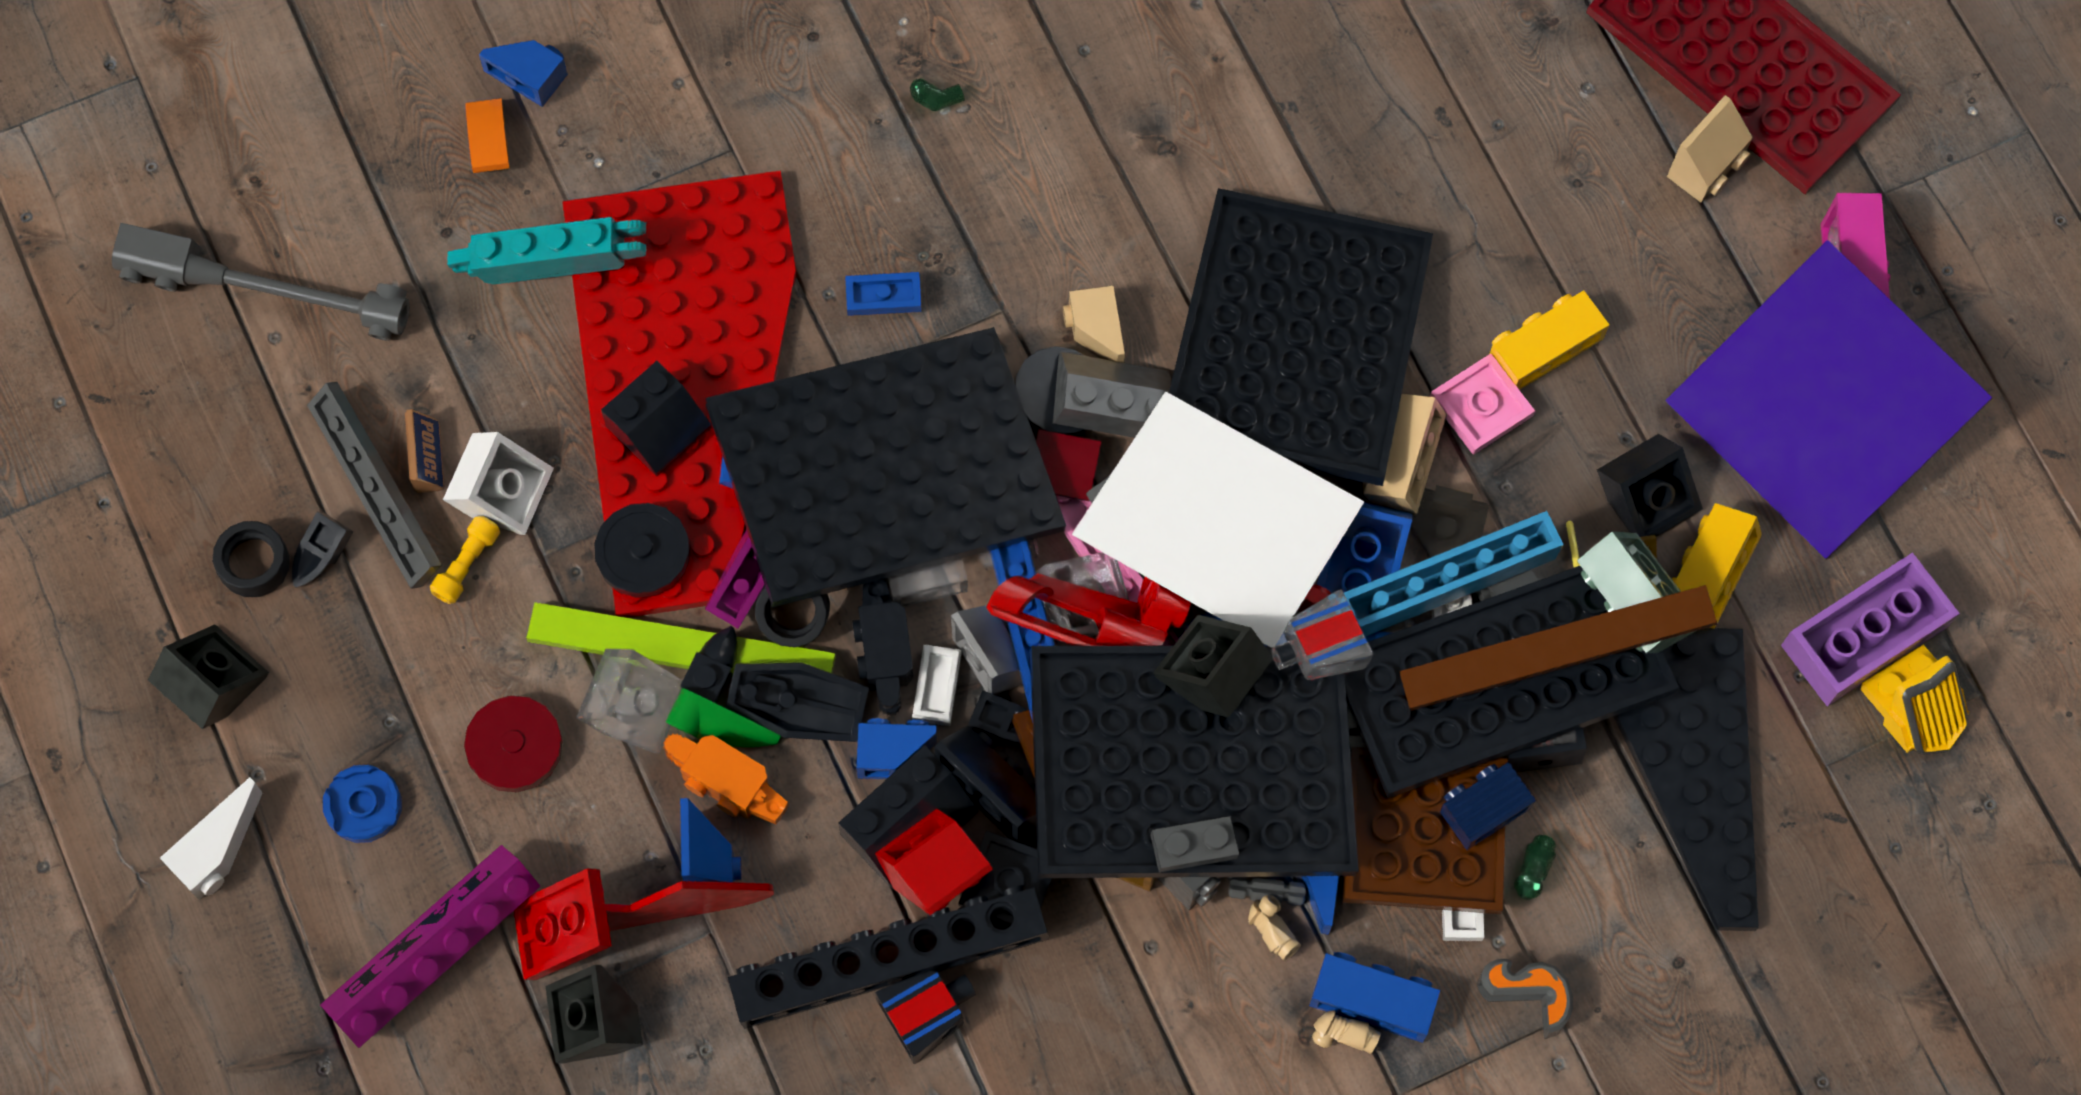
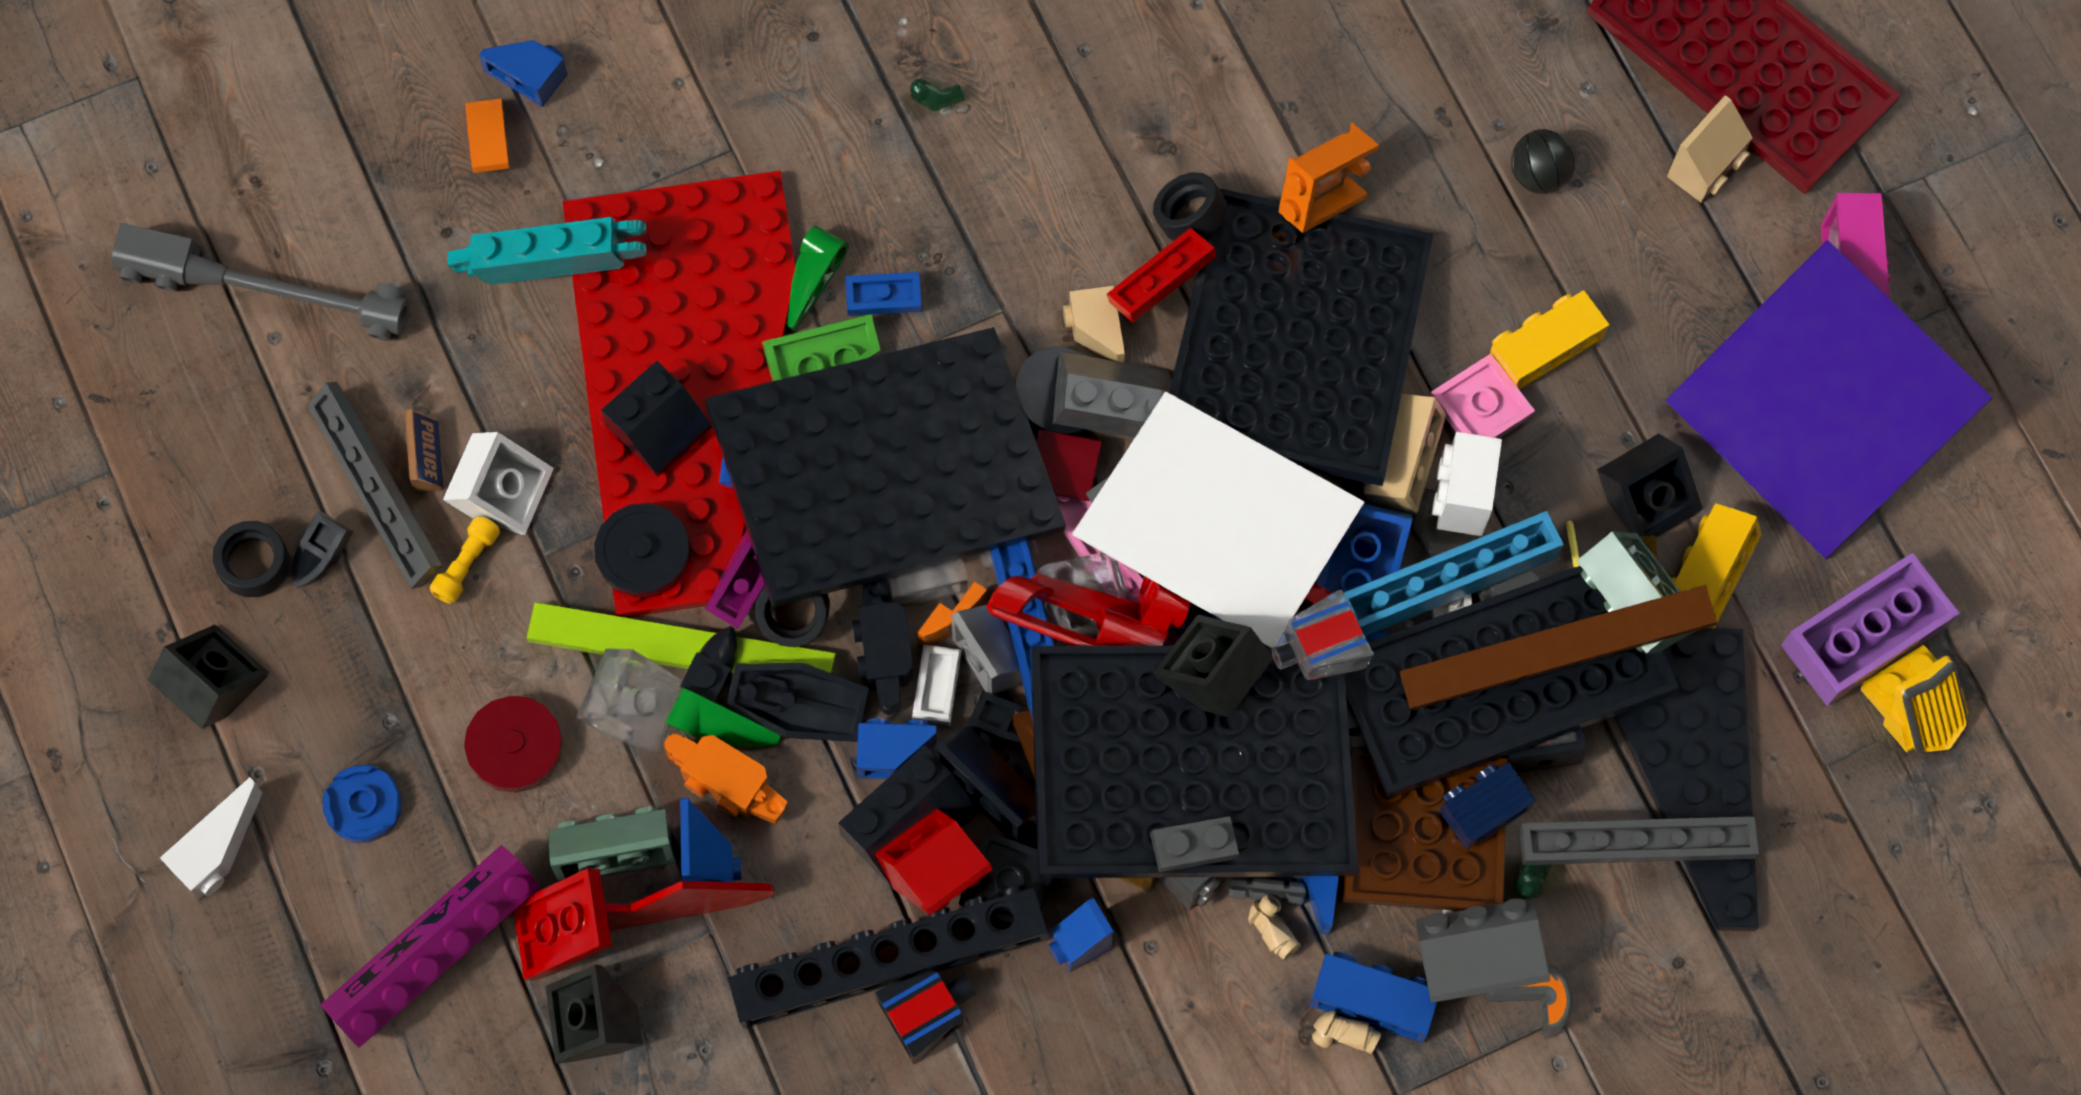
(612, 844): none -> sand green slope
(815, 267): none -> green piece
(821, 347): none -> bright green wing
(939, 622): none -> orange slope
(1081, 936): none -> blue slope
(1161, 275): none -> red plate
(1181, 191): none -> black tyre
(1319, 180): none -> orange window
(1467, 483): none -> white brick
(1482, 949): none -> dark grey slope
(1543, 161): none -> pearl dark grey piece
(1638, 840): none -> dark grey plate

